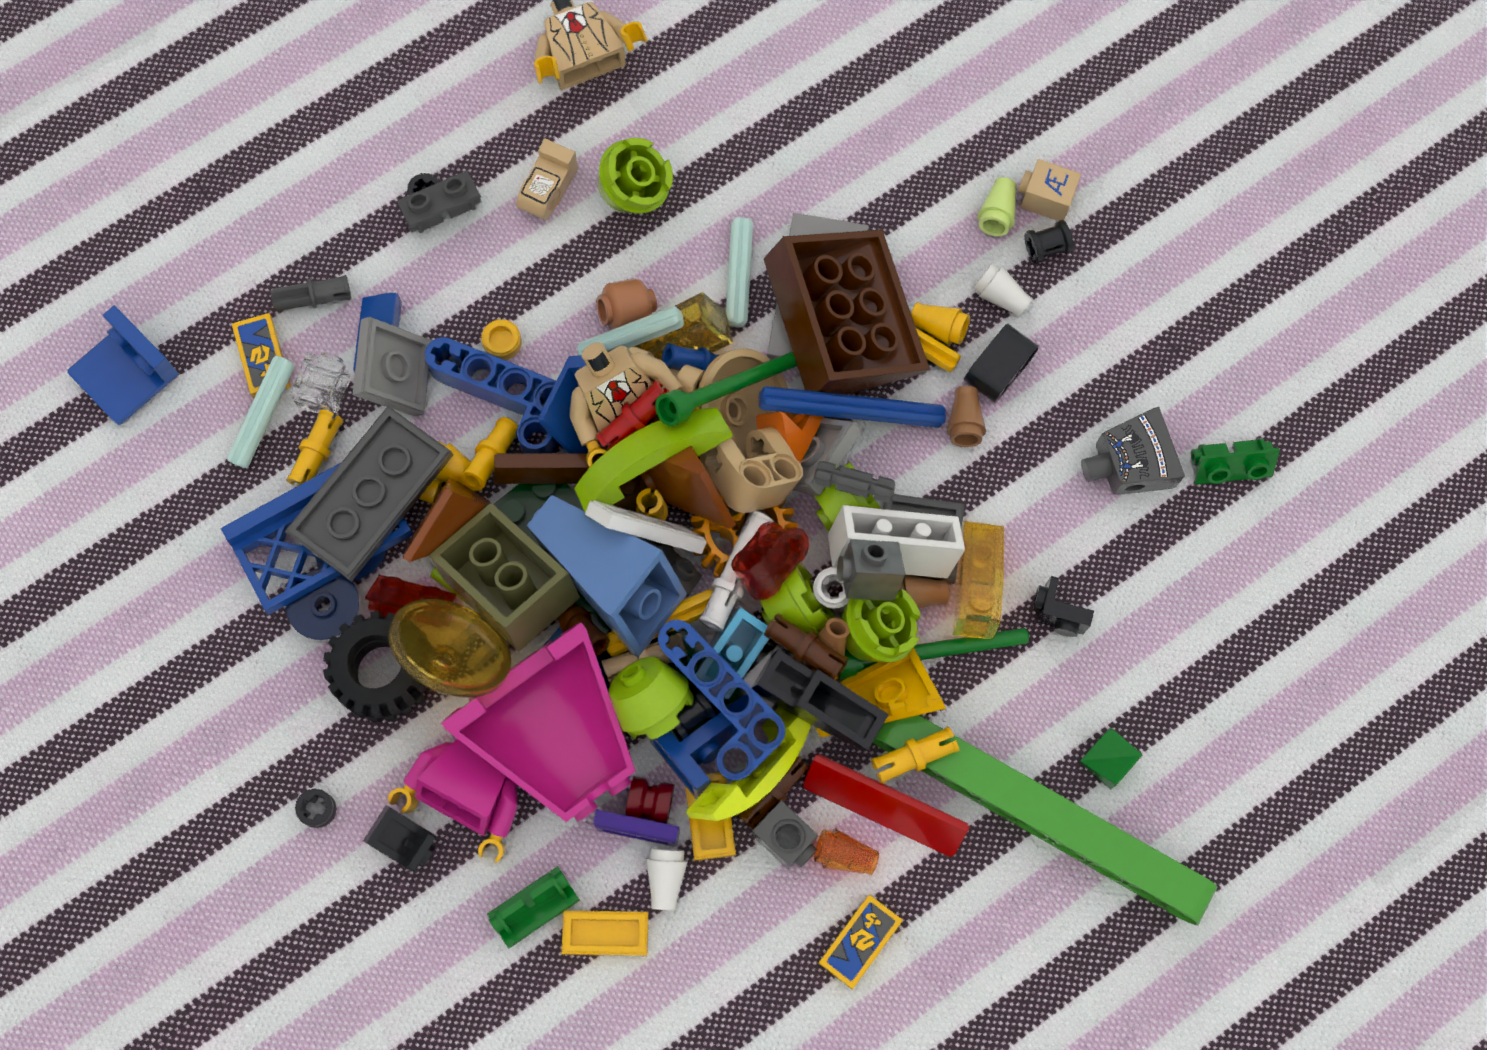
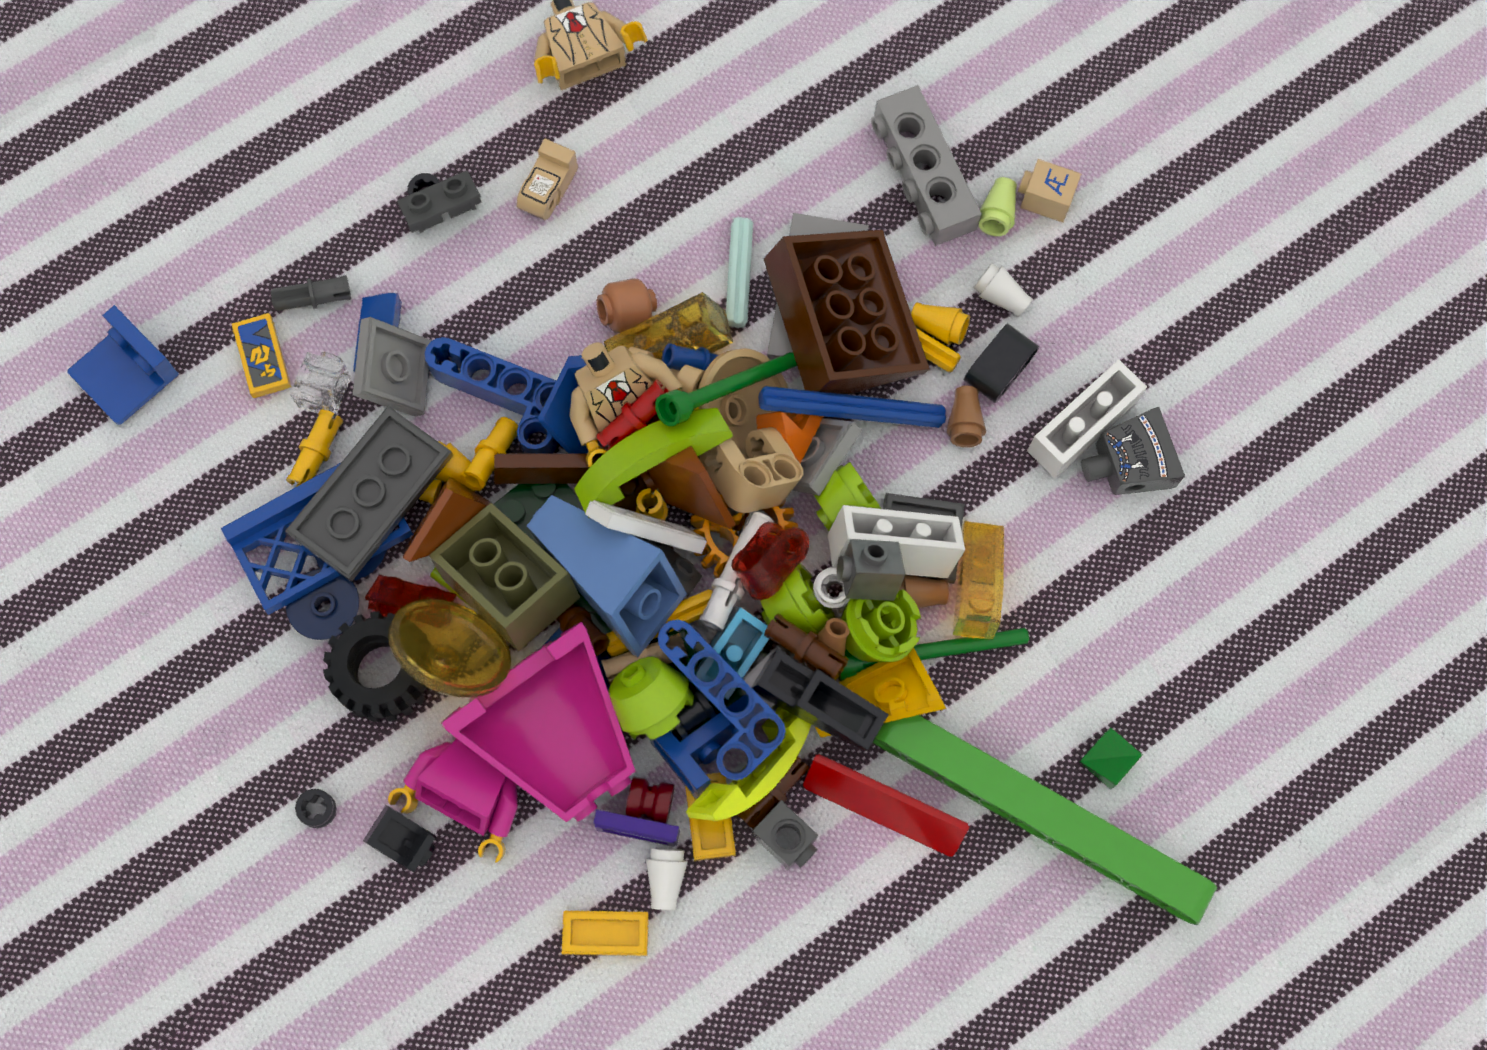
(260, 412): light aqua axle -> none
(501, 339): yellow tile -> none
(532, 907): green hinge -> none
(634, 176): lime cone -> none
(639, 330): light aqua axle -> none
(845, 853): clear orange cone -> none
(854, 481): dark grey axle -> none
(860, 942): tile -> none
(910, 113): none -> light grey brick
(915, 755): yellow pin -> none
(1049, 241): black bush -> none
(1064, 617): black bracket -> none
(1086, 418): none -> white brick
(1249, 461): green hinge -> none

